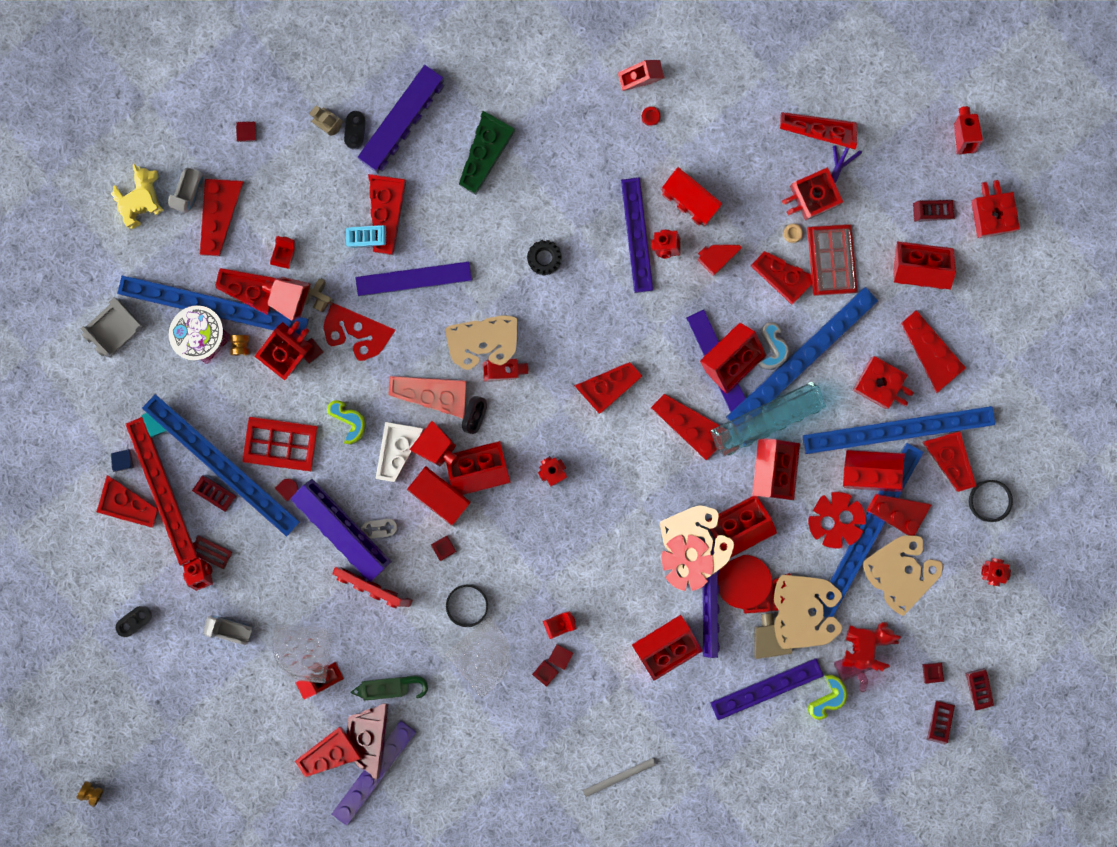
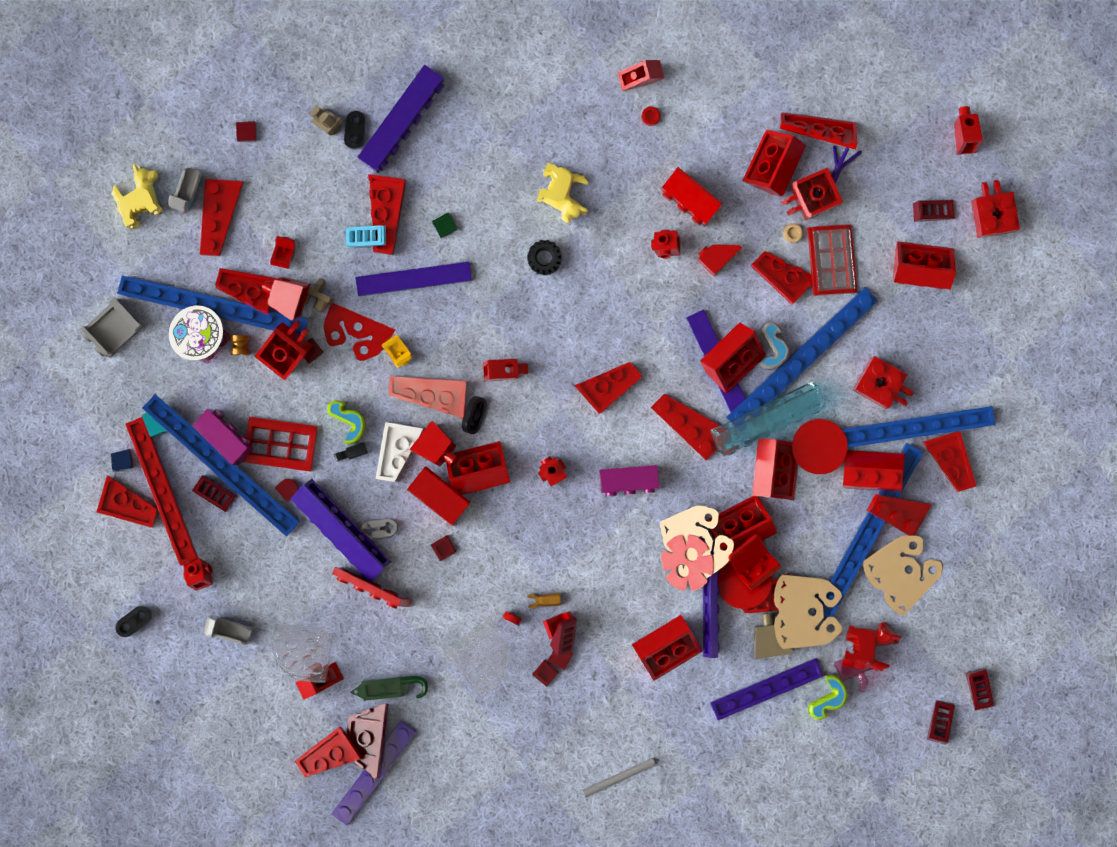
(88, 793): pearl gold wheel -> none
(218, 564): dark red tile -> none
(223, 436): none -> magenta brick
(351, 452): none -> black bar
(397, 351): none -> yellow bracket
(444, 225): none -> dark green tile
(464, 625): black tyre -> none
(485, 151): dark green wing -> none
(492, 334): tan piece -> none
(512, 618): none -> red tile
(545, 600): none -> pearl gold bar
(558, 192): none -> light yellow animal
(564, 636): none -> dark red slope
(629, 480): none -> magenta brick
(637, 235): dark purple tile -> none
(753, 562): none -> red bracket
(774, 162): none -> red slope
(819, 446): none -> red sticker
(848, 531): red piece -> none
(933, 672): dark red tile -> none
(934, 354): red wing -> none
(989, 569): red brick -> none
(1010, 498): black tyre -> none

